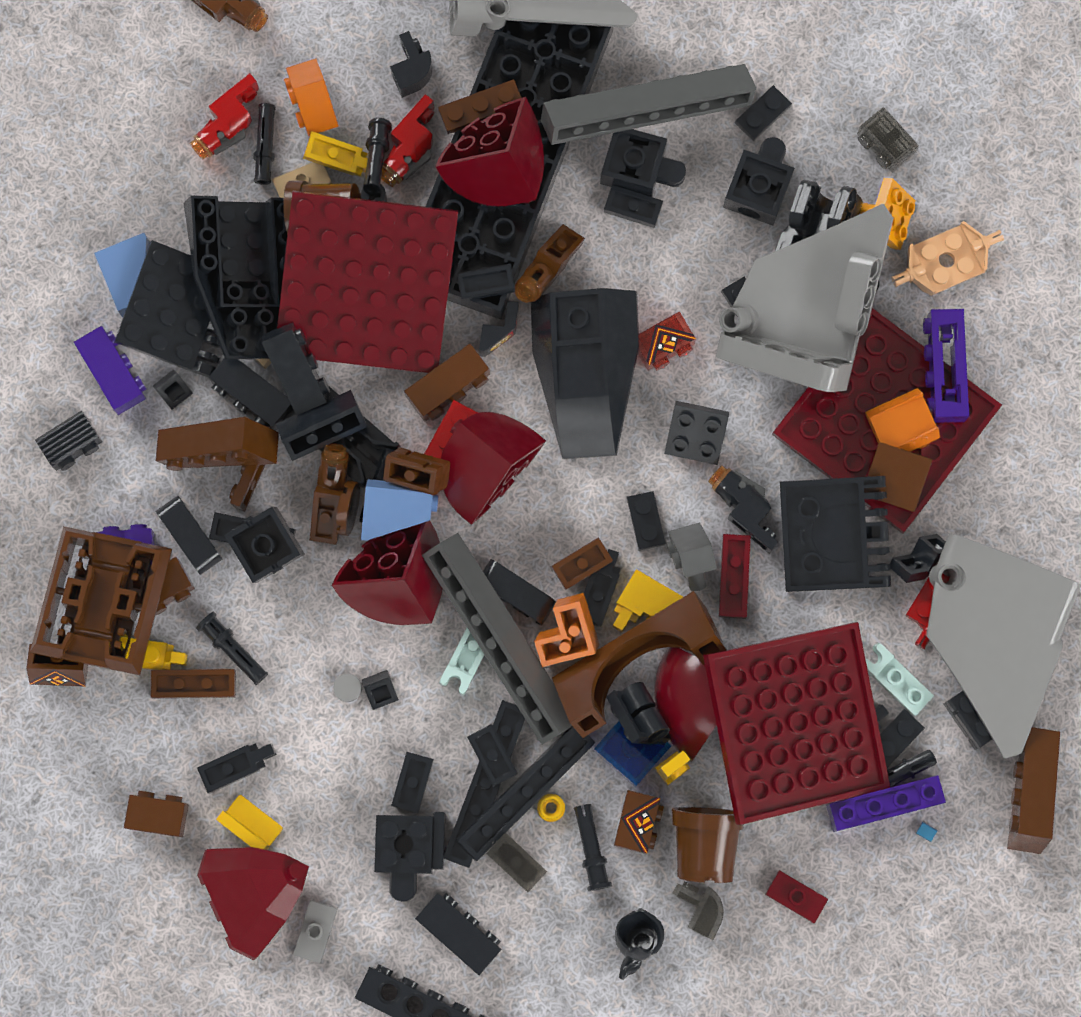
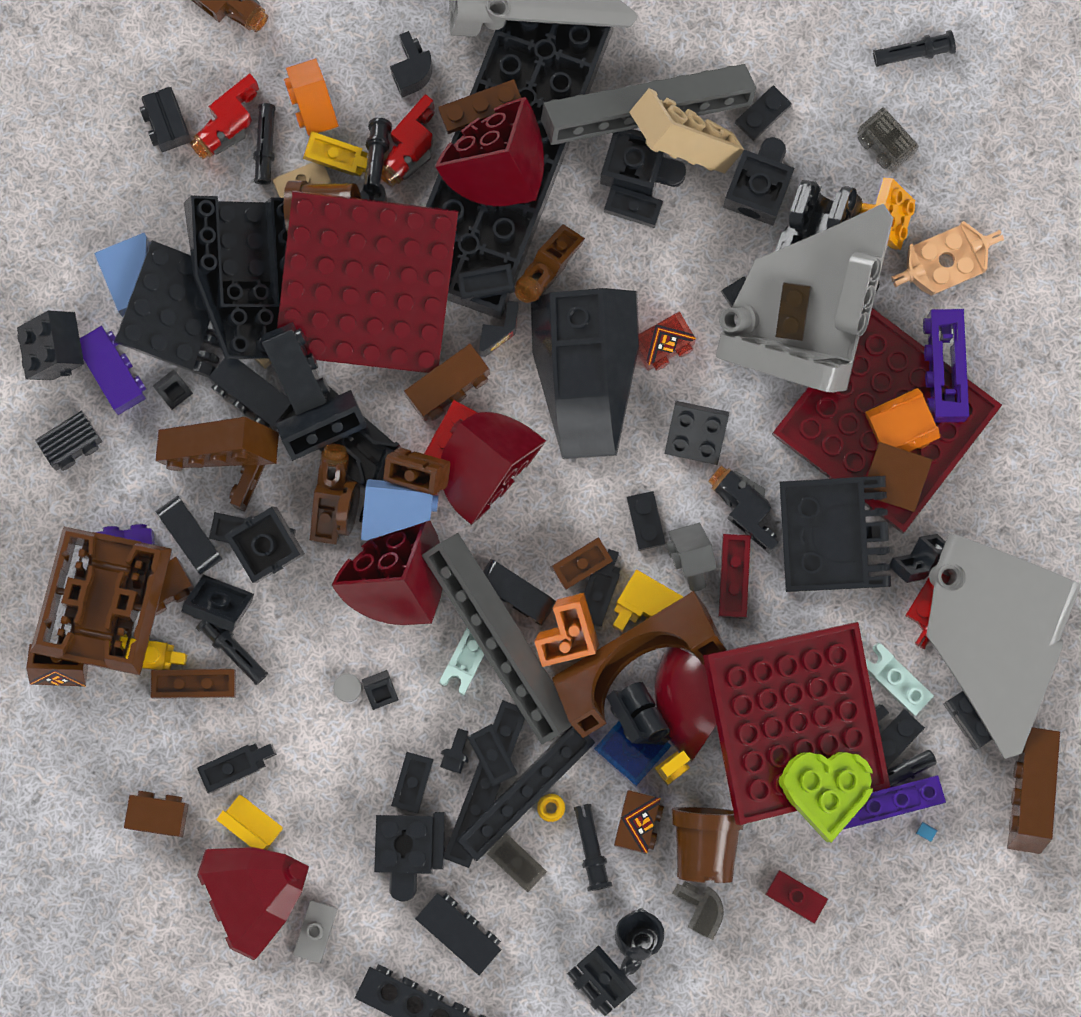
(50, 345): none -> black brick
(165, 118): none -> black brick
(217, 603): none -> black plate
(454, 758): none -> black piece
(605, 976): none -> black plate
(685, 134): none -> tan wedge
(793, 311): none -> dark brown plate
(827, 789): none -> lime plate
(926, 47): none -> black pin

